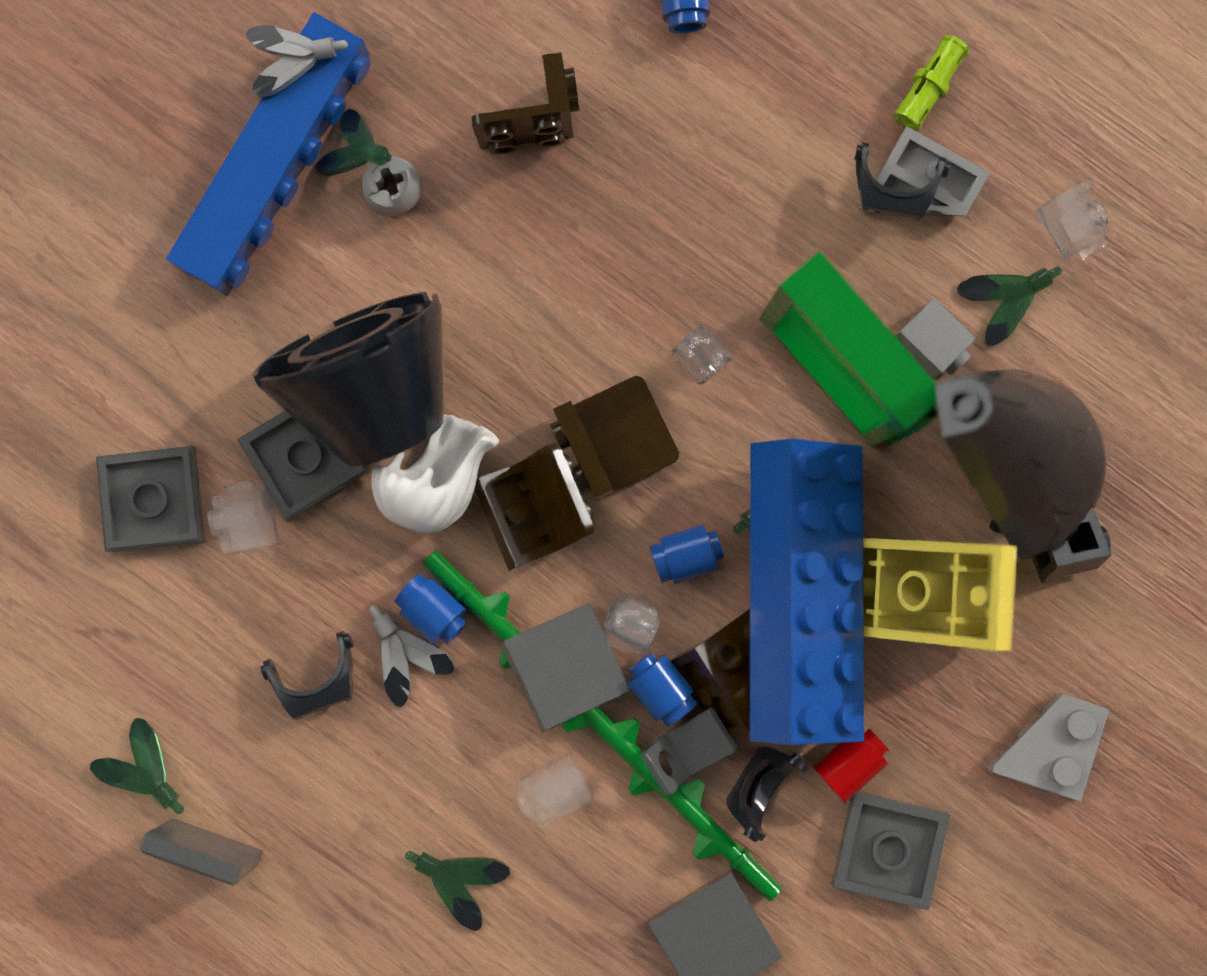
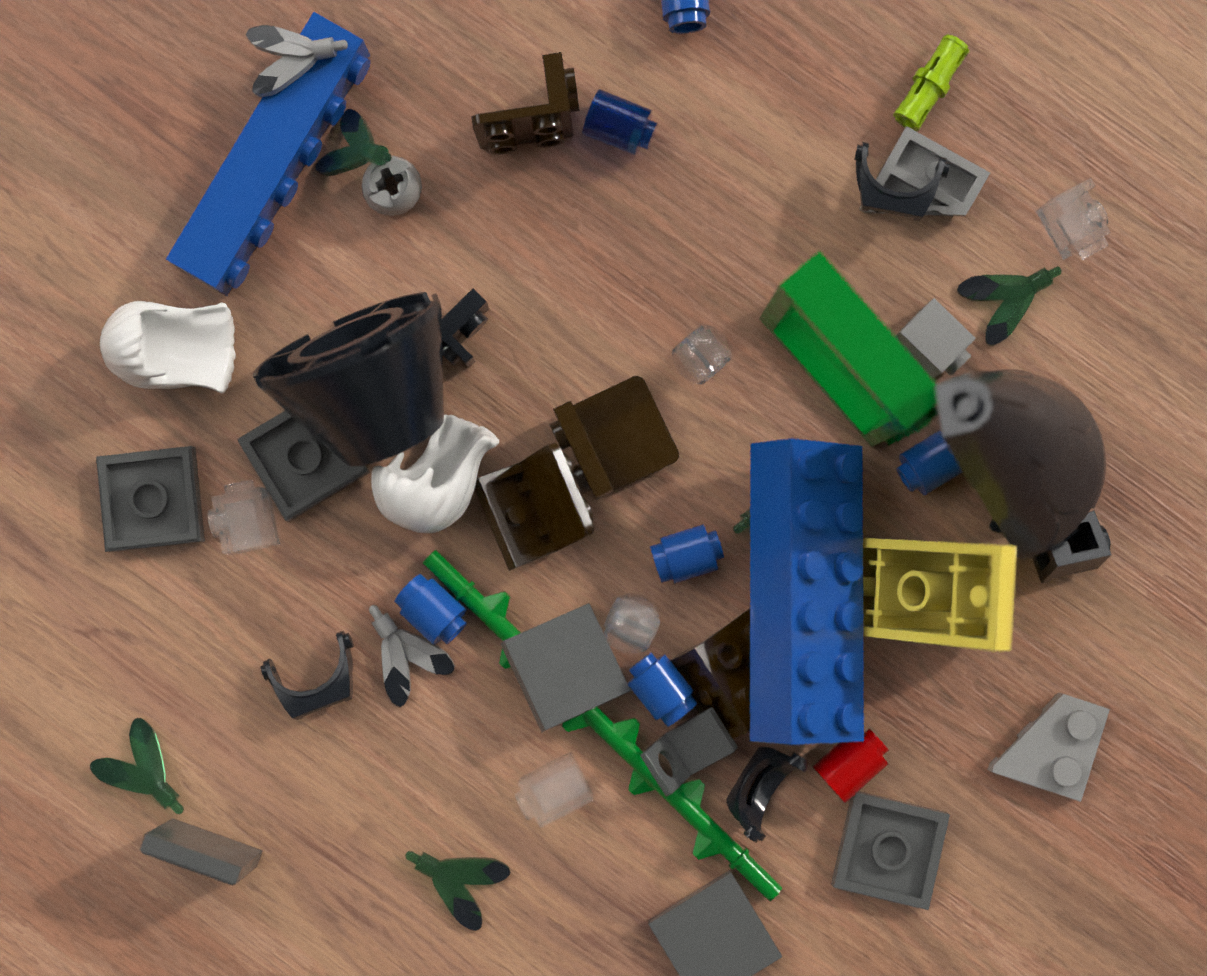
(170, 346): none -> white piece
(463, 319): none -> black bracket
(619, 123): none -> clear blue brick
(928, 465): none -> blue brick

